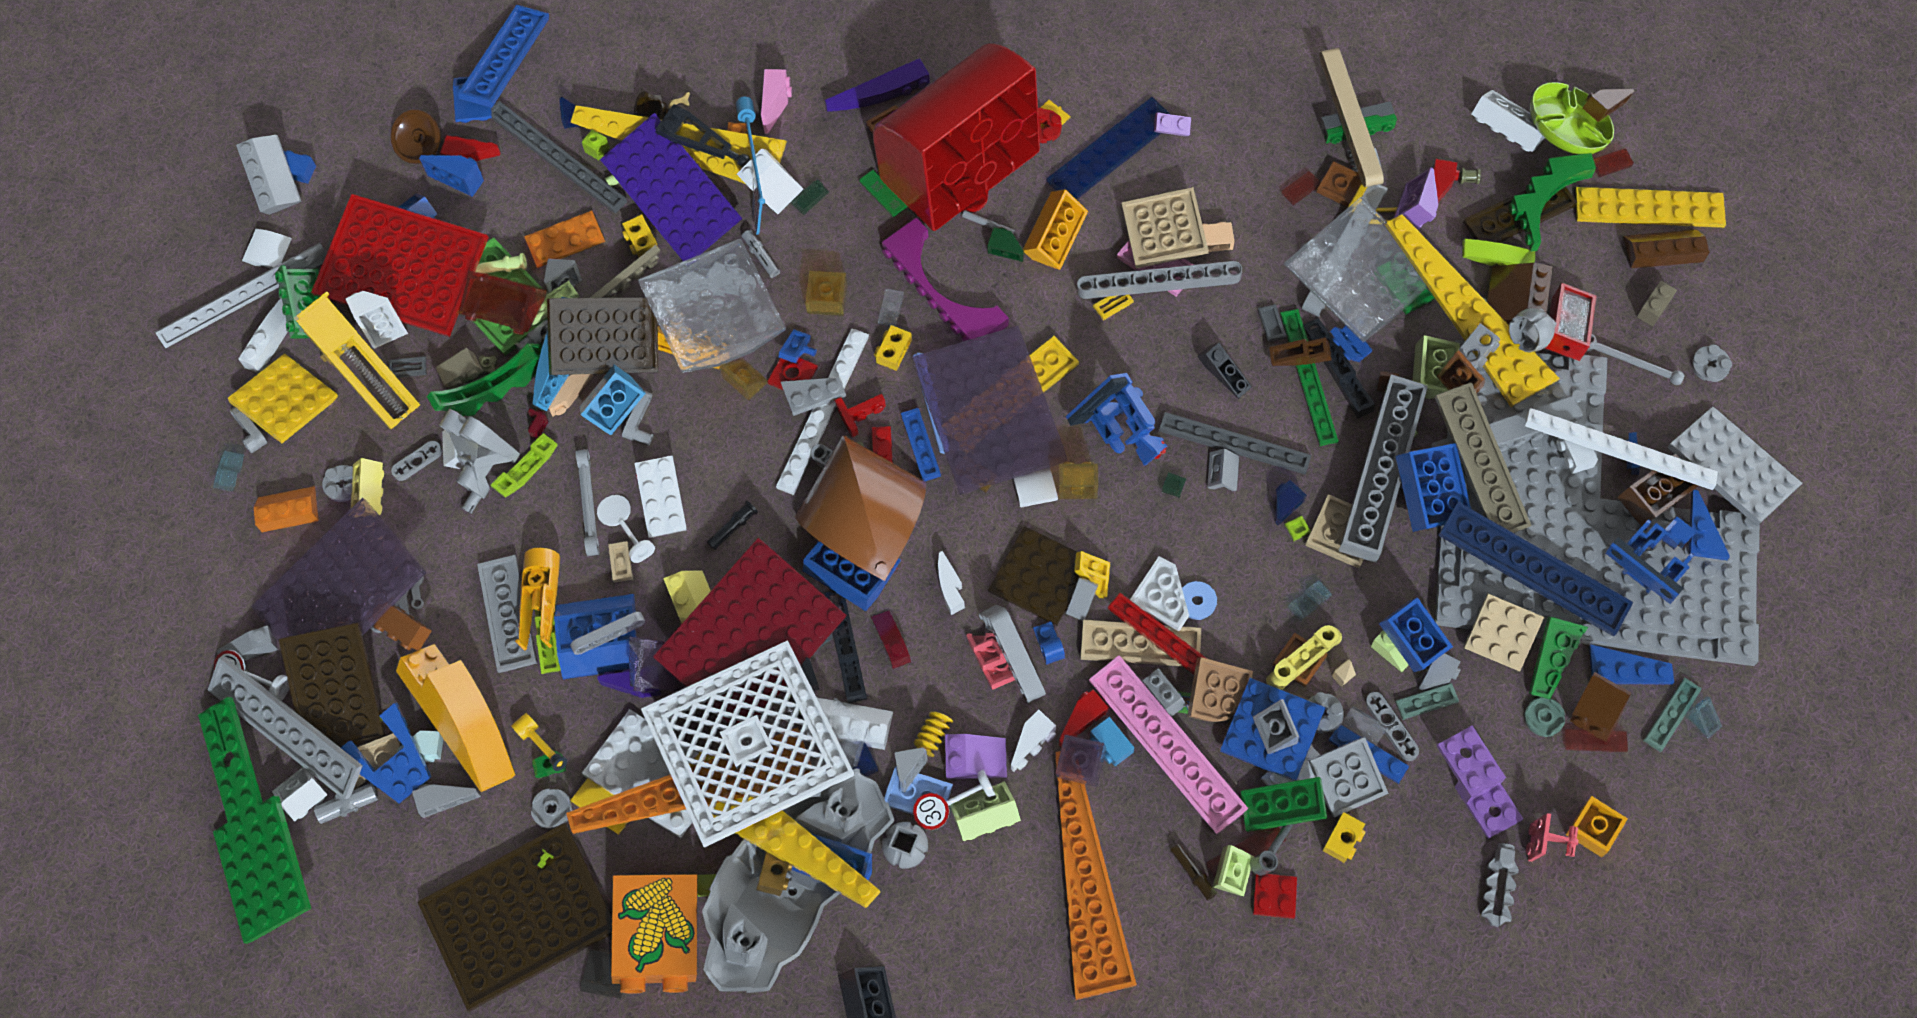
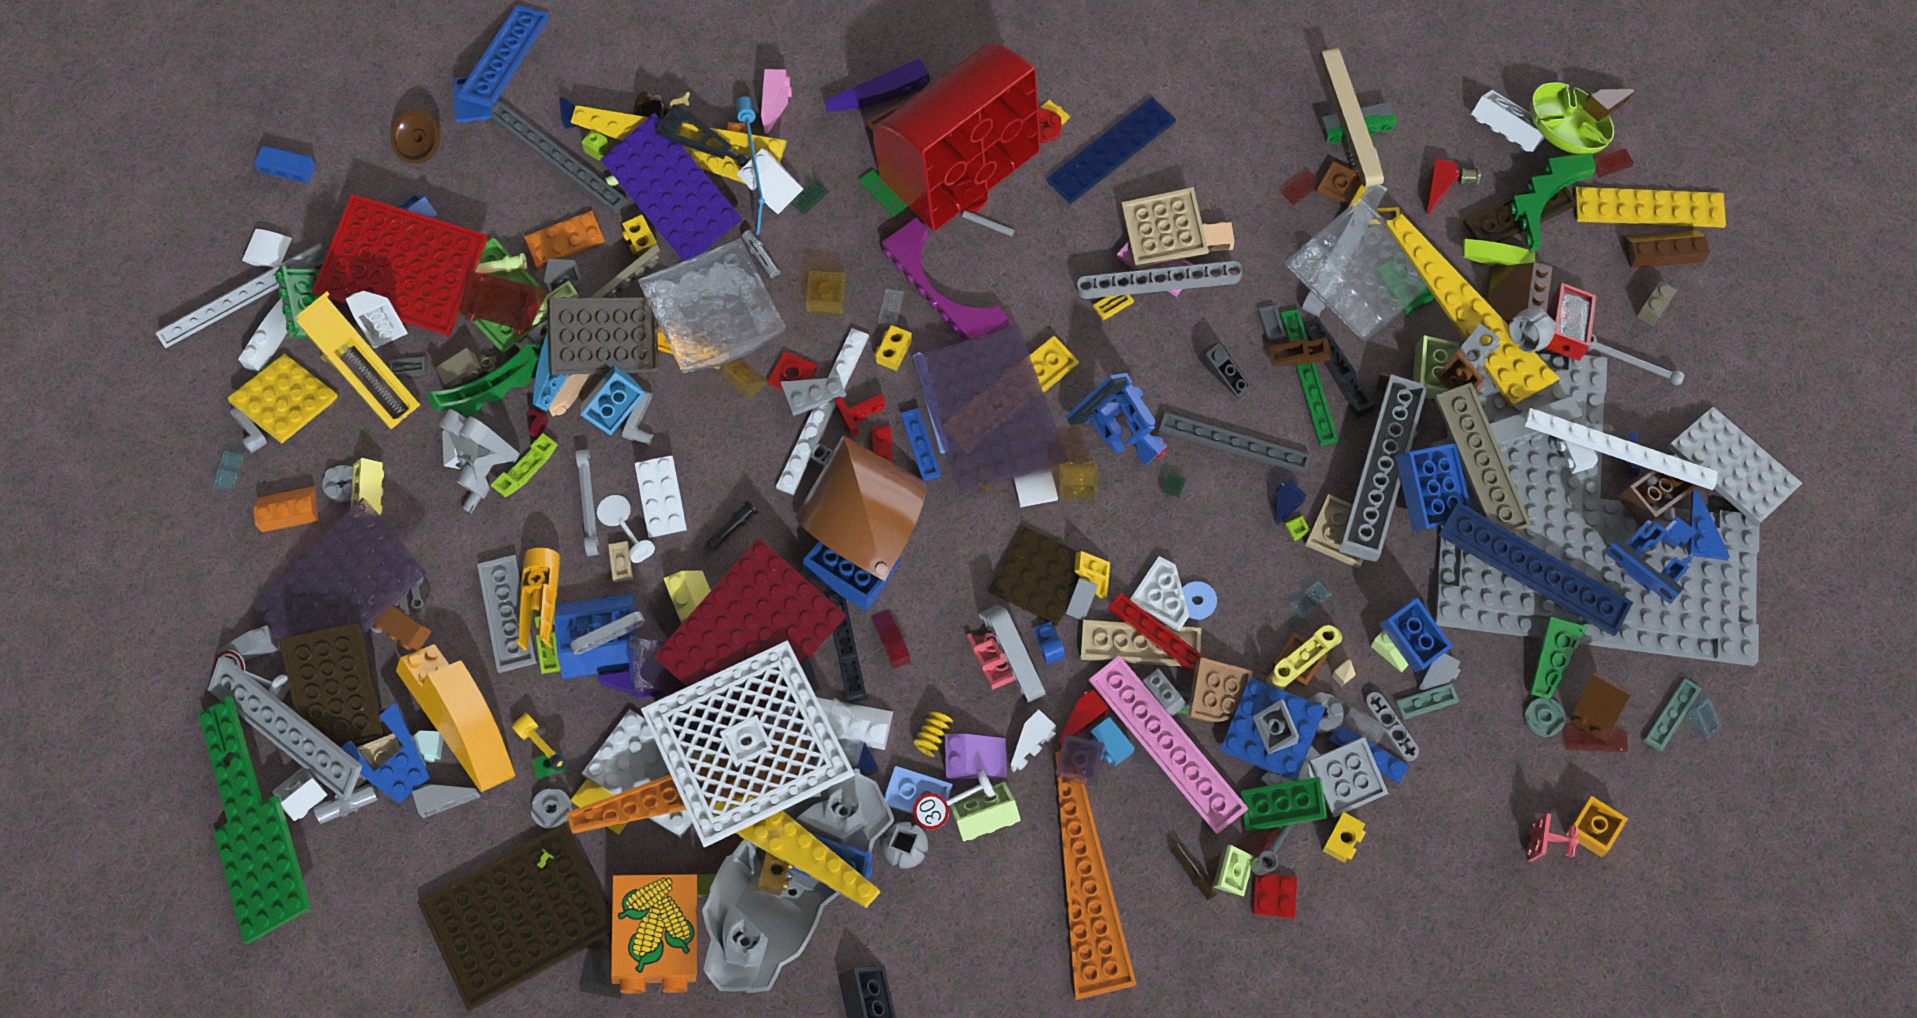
(268, 173): light grey slope -> none
(418, 453): light grey beam -> none
(454, 171): blue slope -> none
(469, 148): red slope -> none
(796, 346): blue plate -> none
(909, 765): light grey slope -> none
(950, 585): white slope -> none
(1005, 245): dark green slope -> none
(1055, 229): light orange slope -> none
(1172, 124): lavender plate -> none
(1223, 470): light grey panel -> none
(1353, 347): blue bracket -> none
(1419, 199): medium lavender slope -> none
(1479, 782): medium lavender bracket -> none
(1503, 632): tan plate -> none
(1505, 861): light grey sword -> none
(1629, 668): blue wing -> none
(1715, 354): light grey plate -> none

